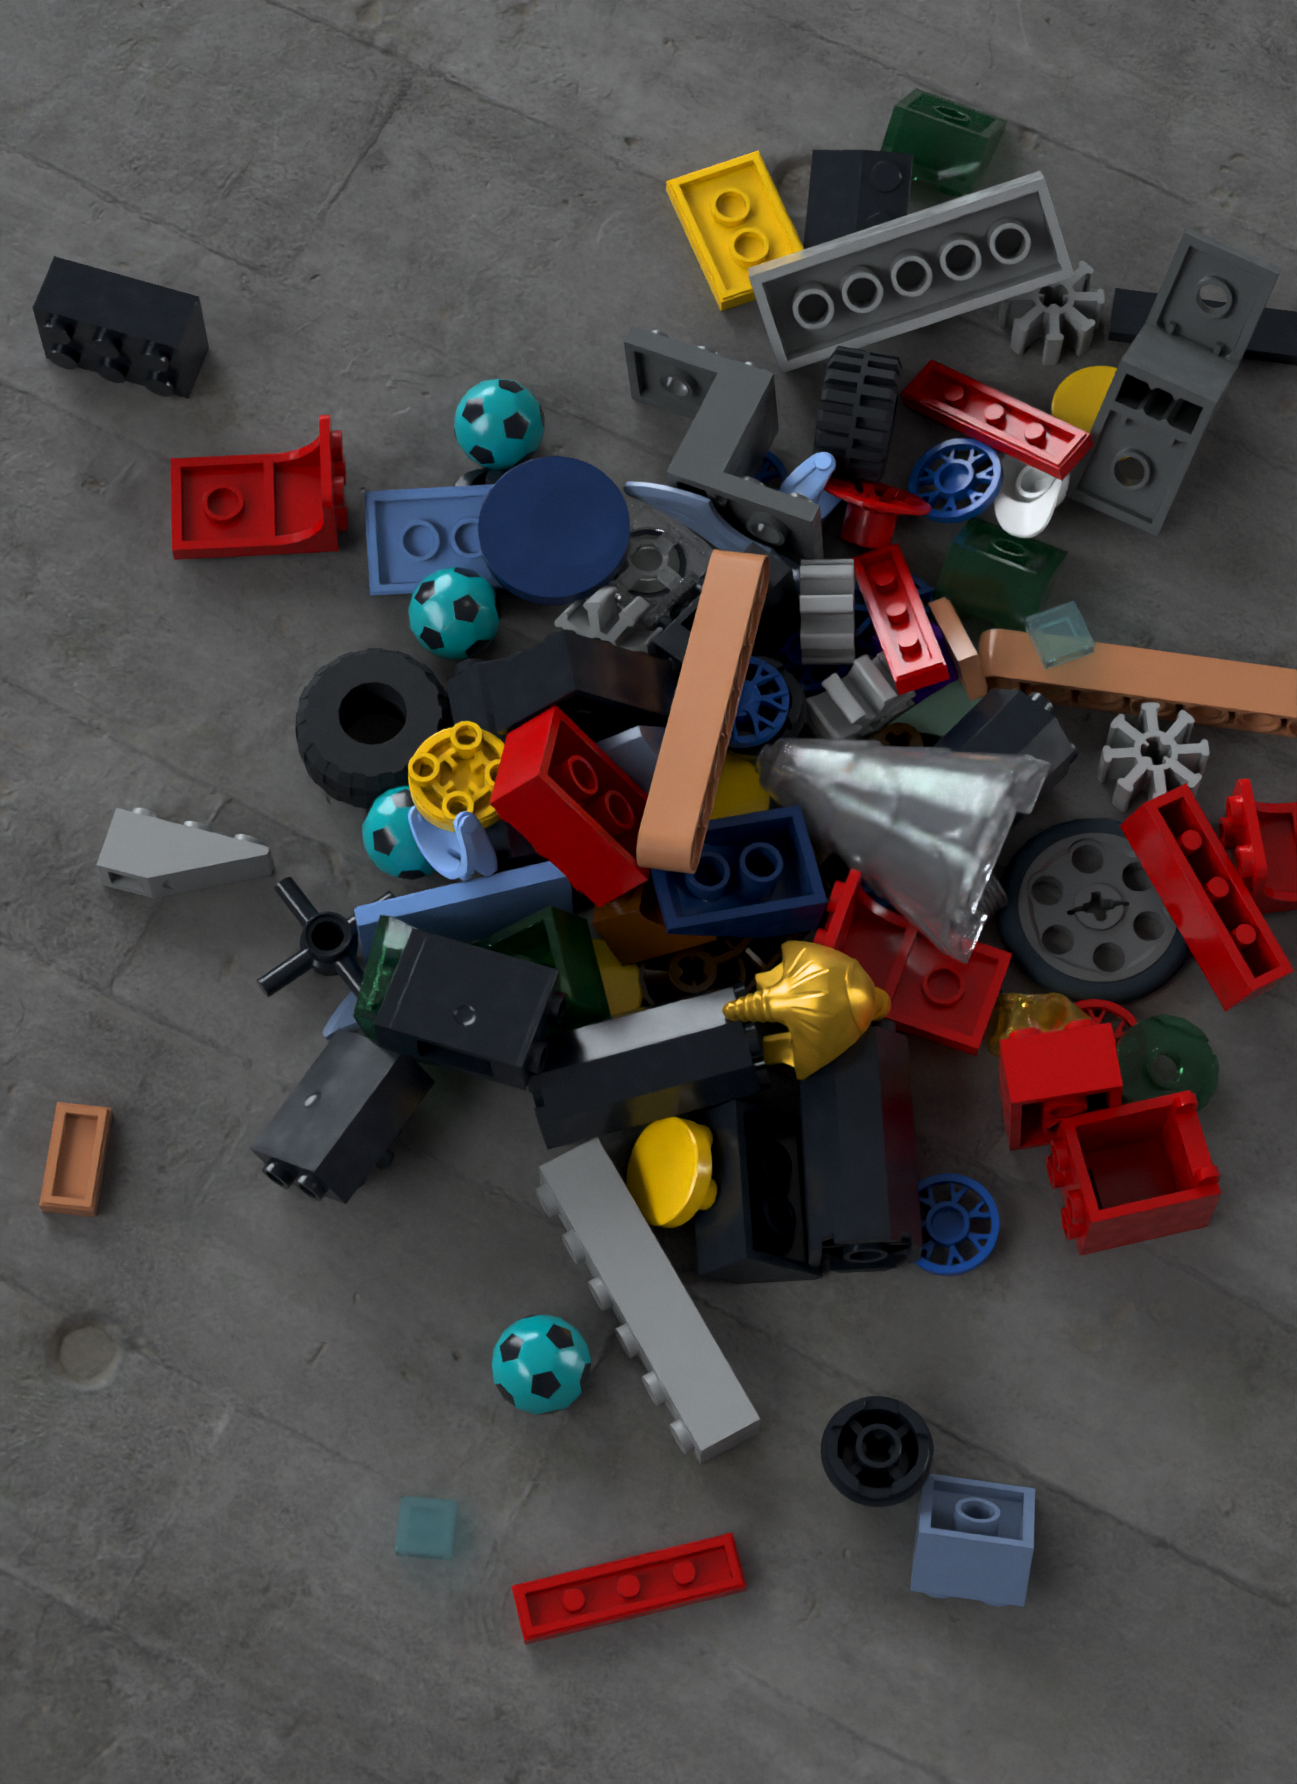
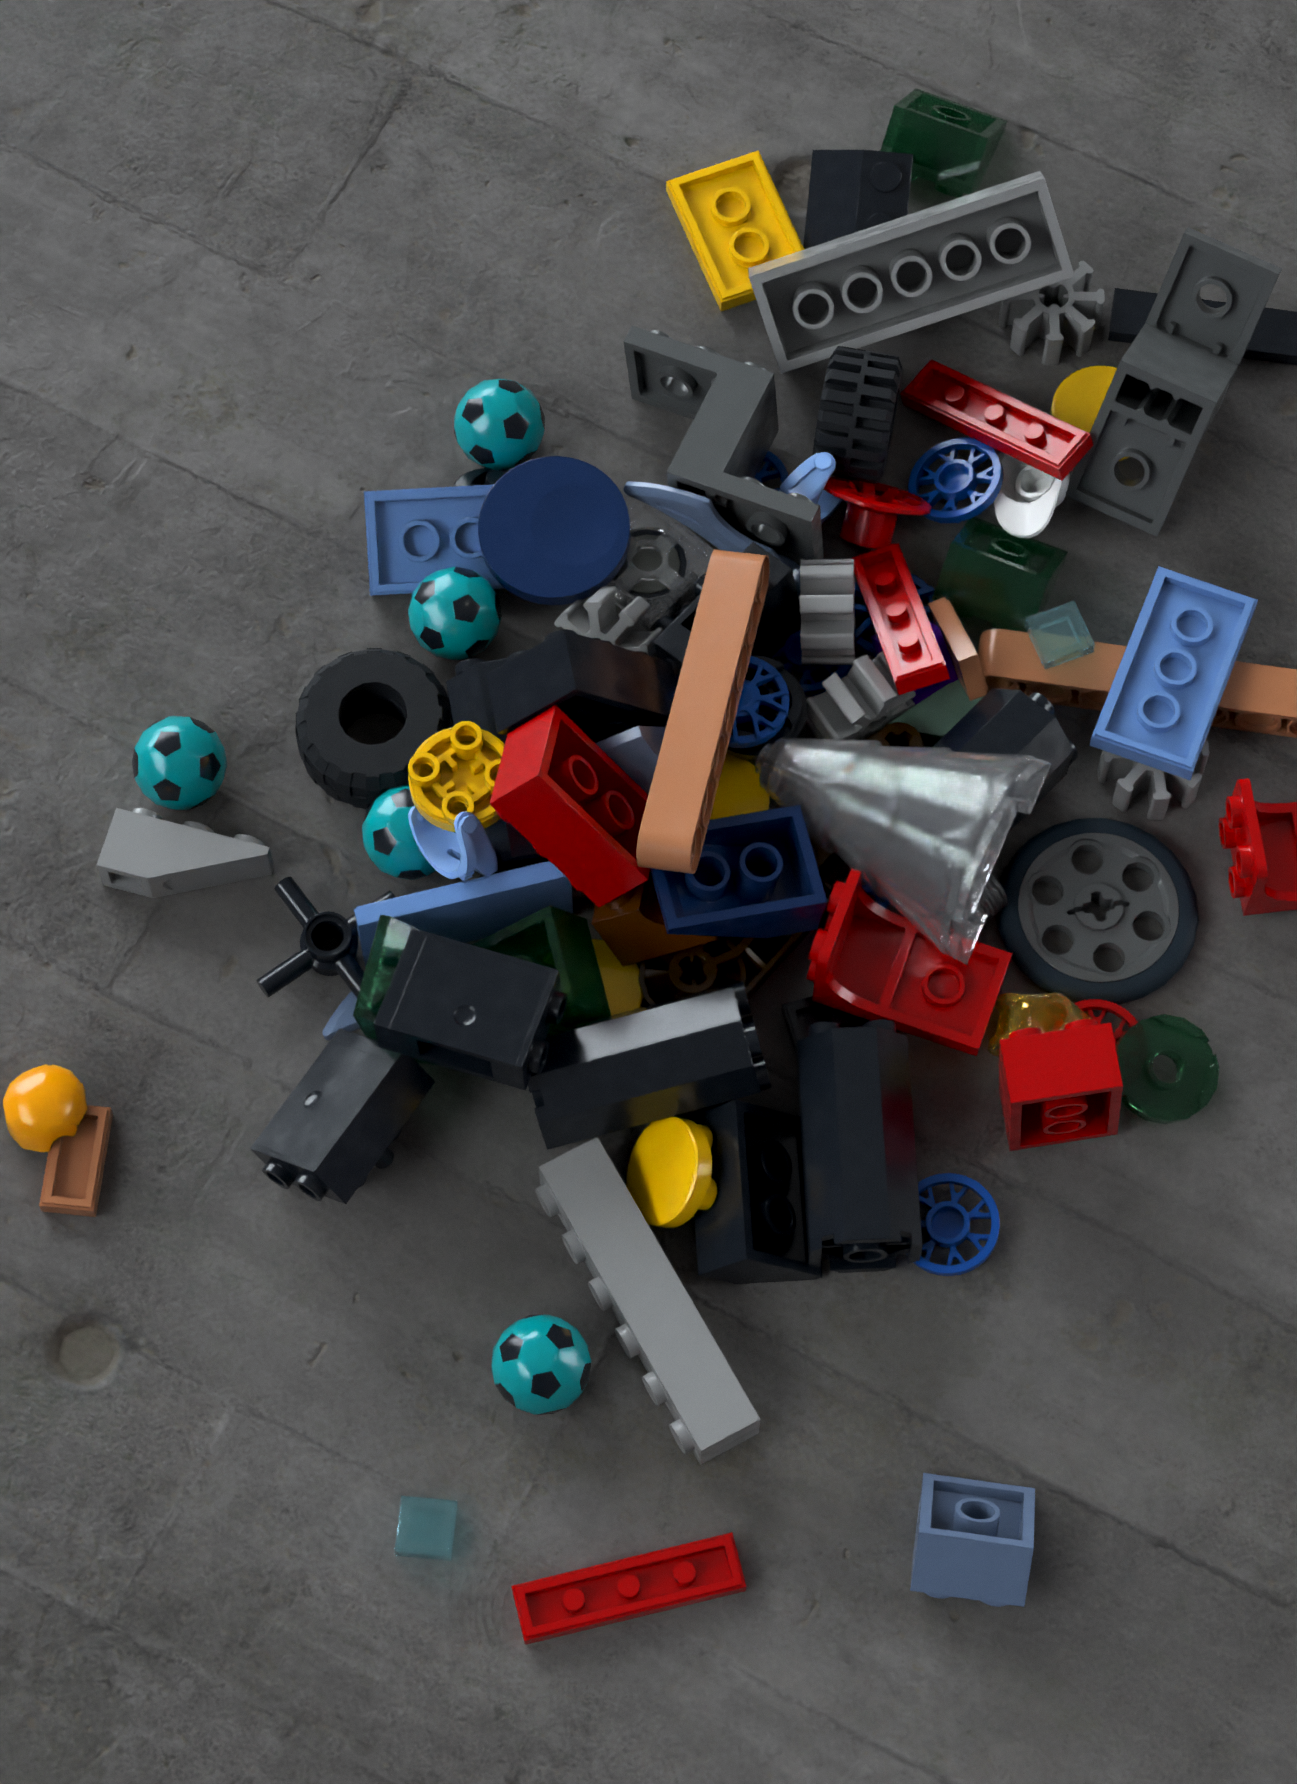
(44, 1106): none -> light orange hair
(121, 328): black brick -> none
(179, 763): none -> teal piece
(261, 501): red bracket -> none
(820, 999): pearl gold piece -> none
(877, 1451): black cone -> none
(1145, 1170): red container -> none
(1173, 673): none -> medium blue tile
(1206, 897): red brick -> none

